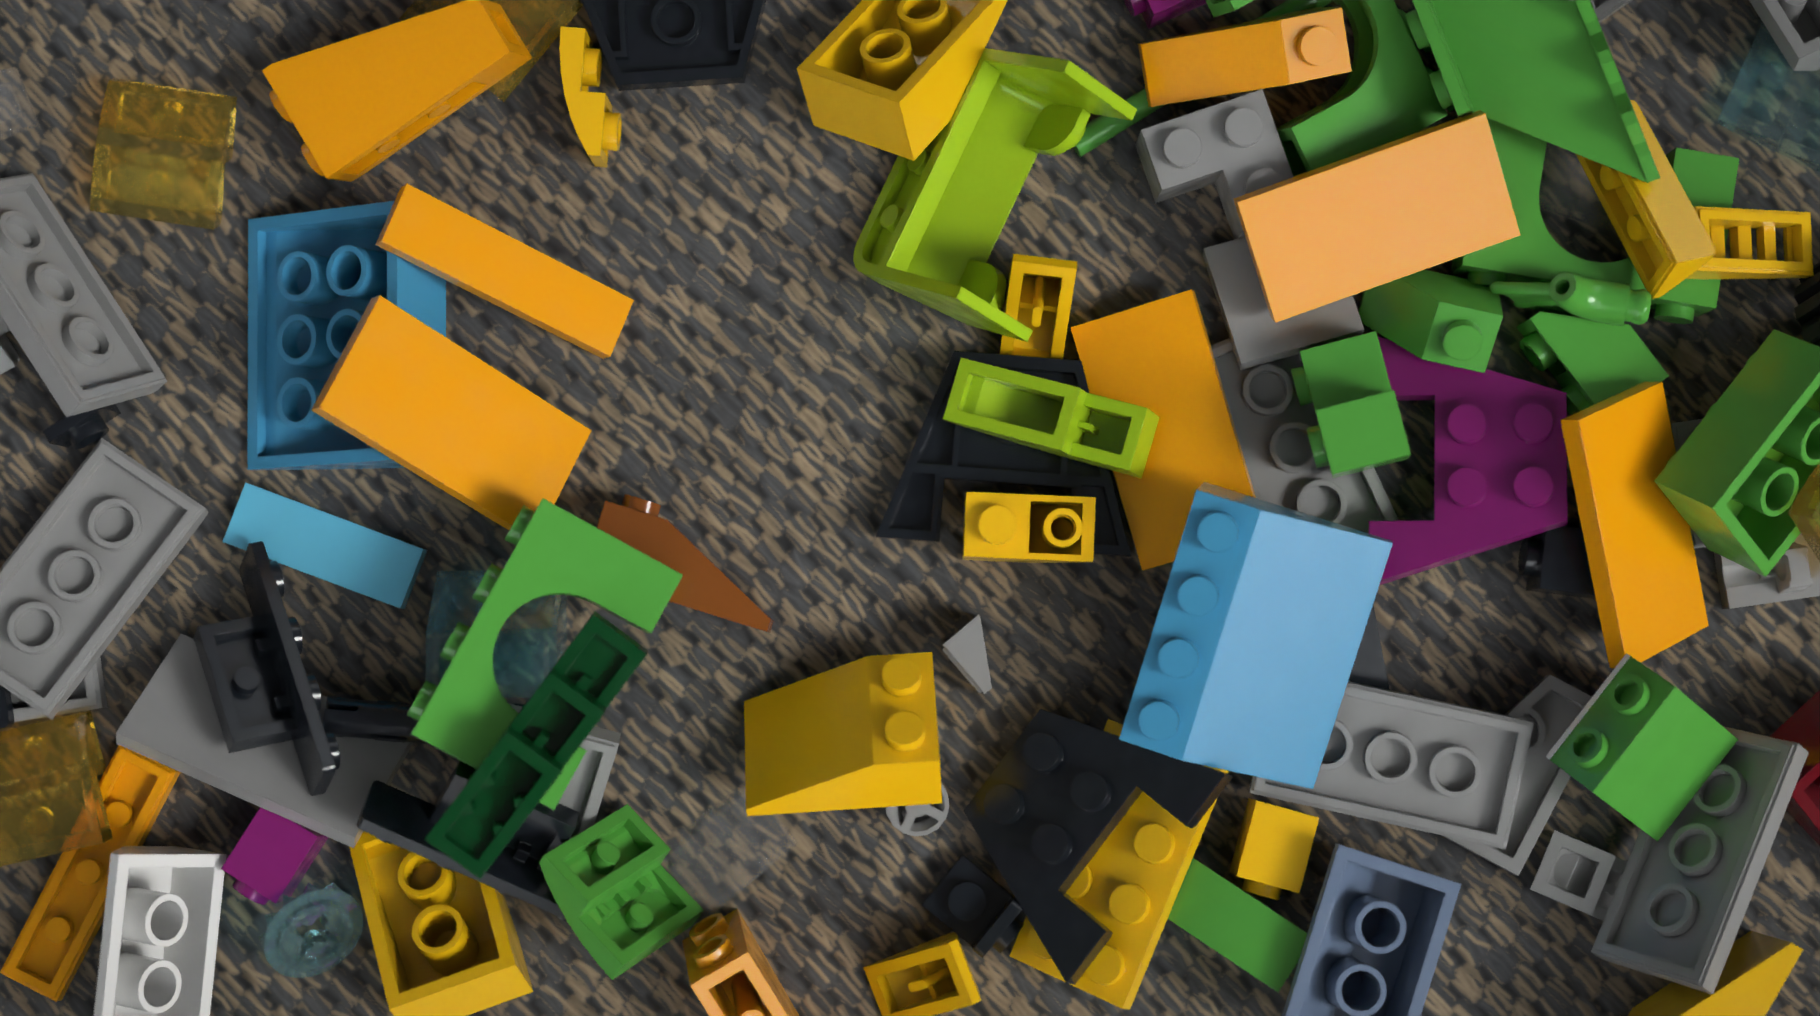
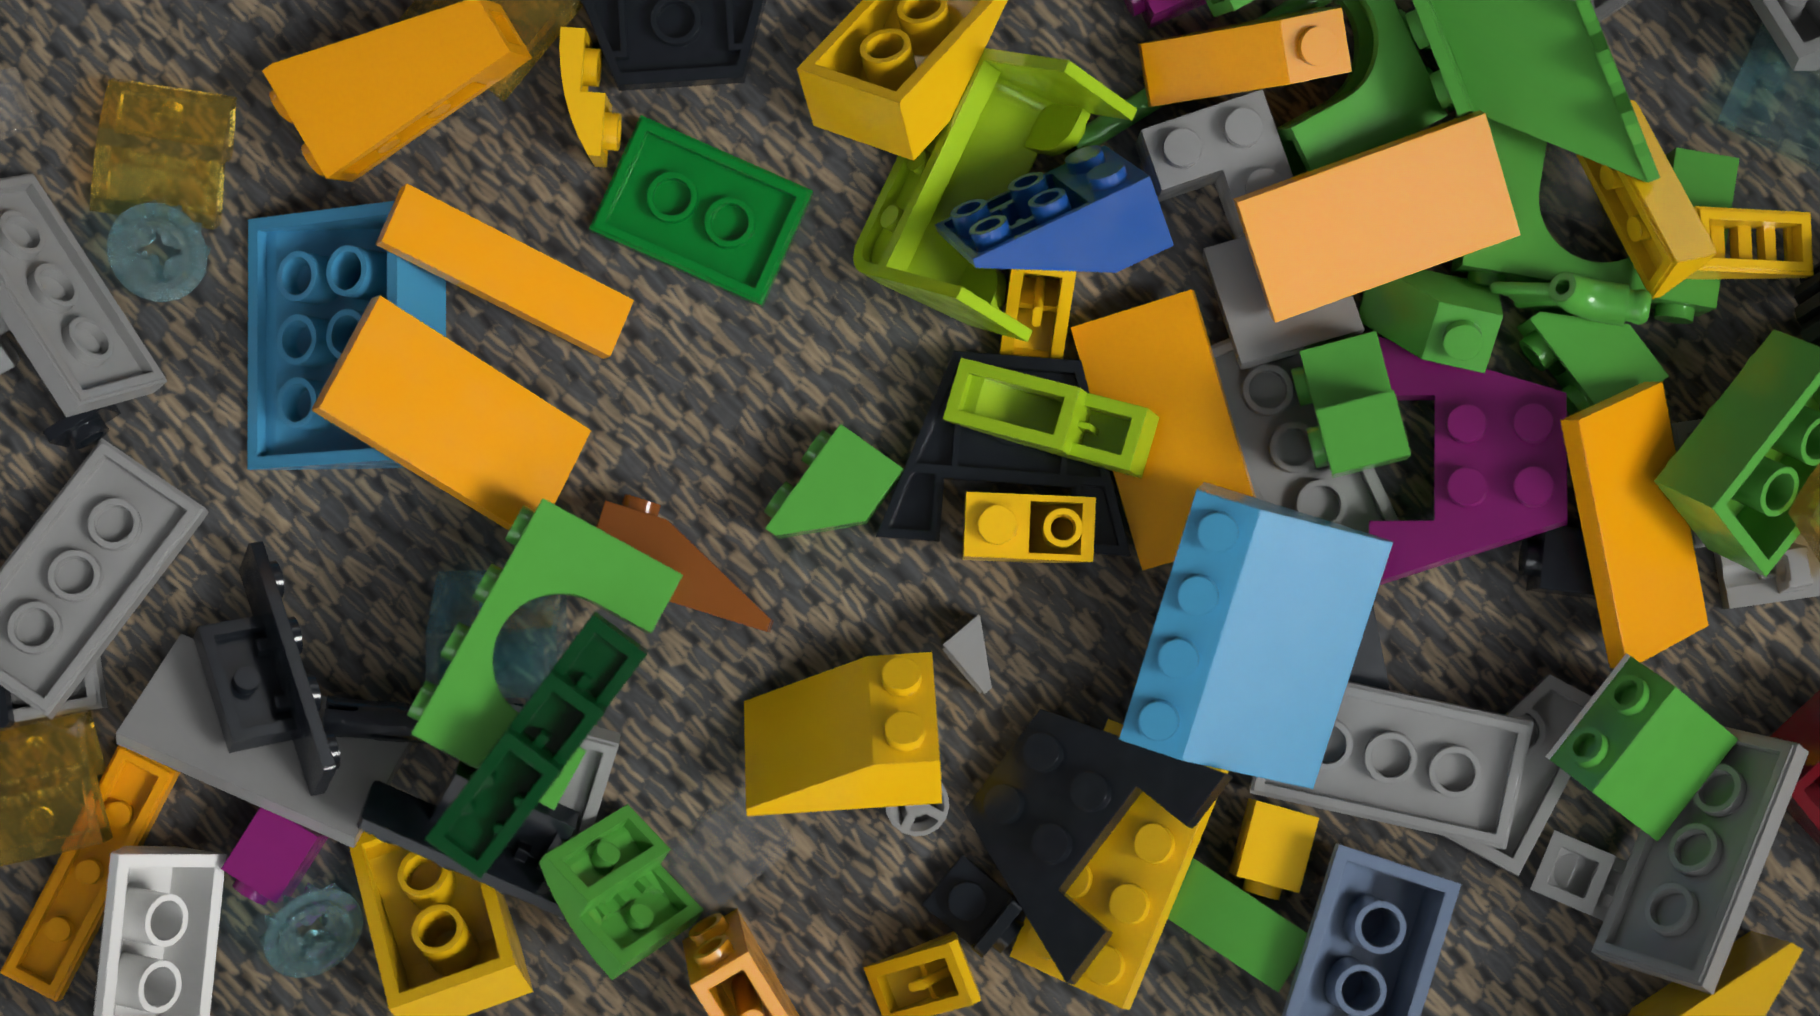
(142, 271): none -> clear light blue gear
(326, 545): medium azure tile -> none
(701, 211): none -> green tile
(837, 490): none -> bright green slope
(1077, 217): none -> blue slope

